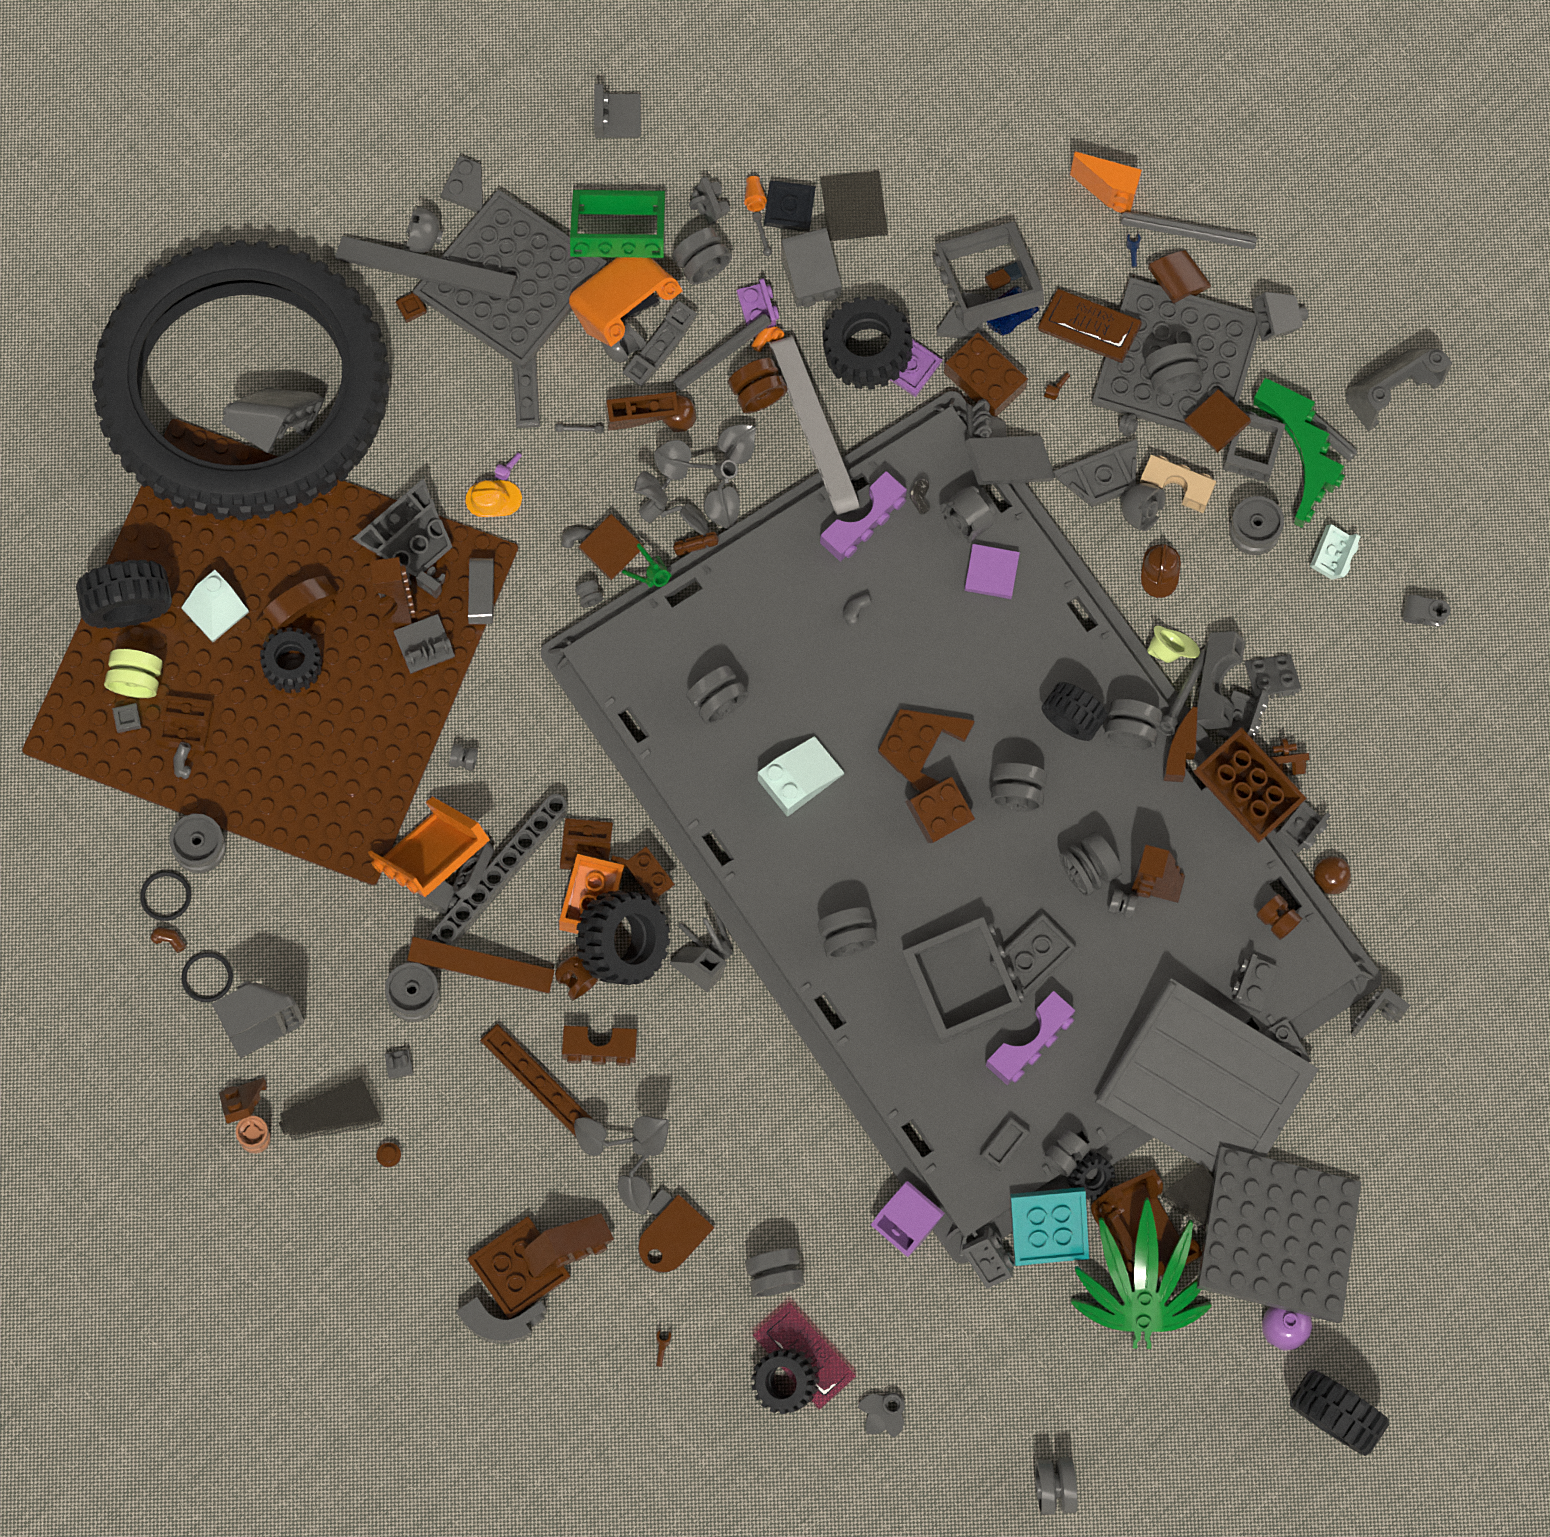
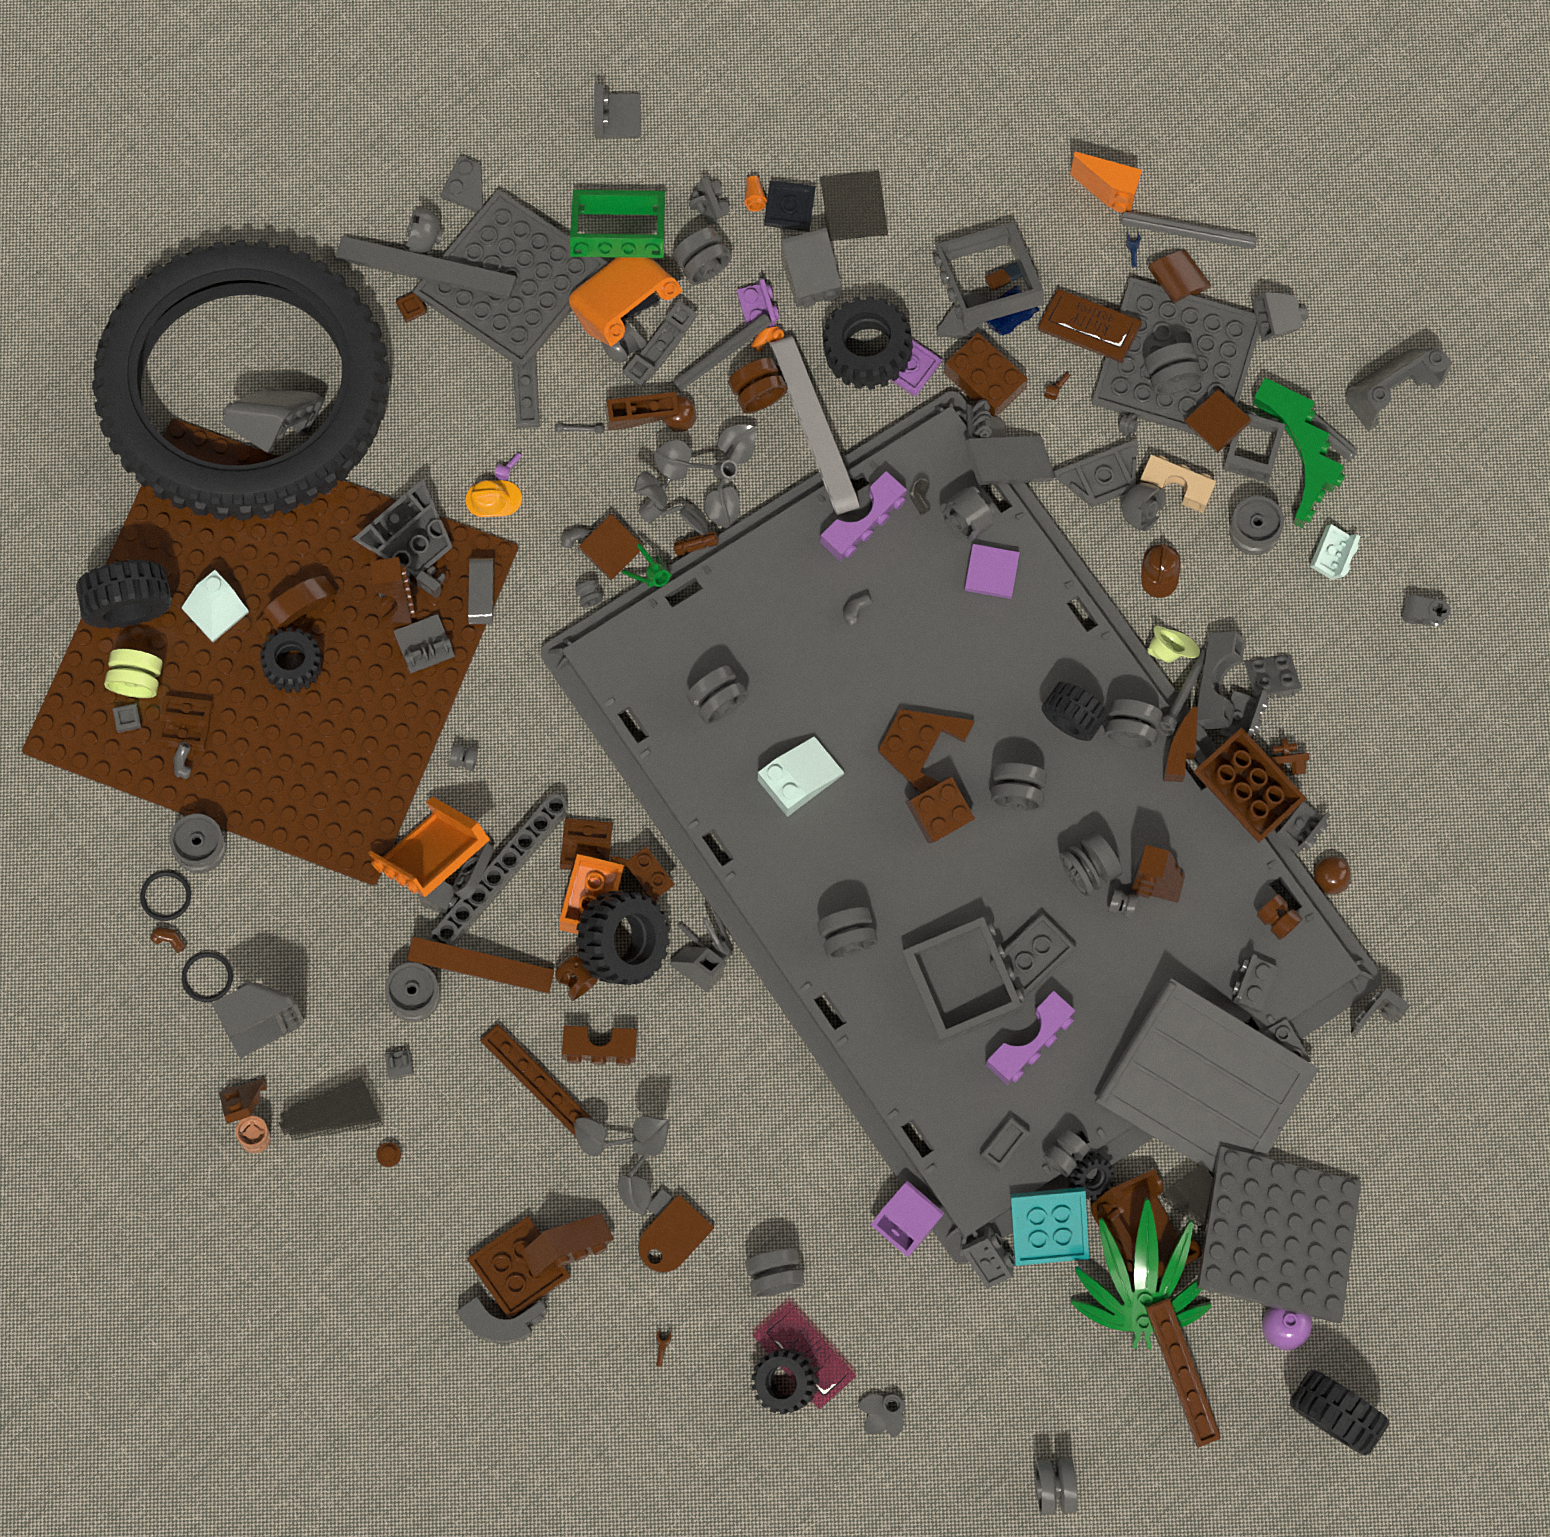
(757, 217): dark grey hinge -> none
(1182, 1372): none -> reddish brown tile

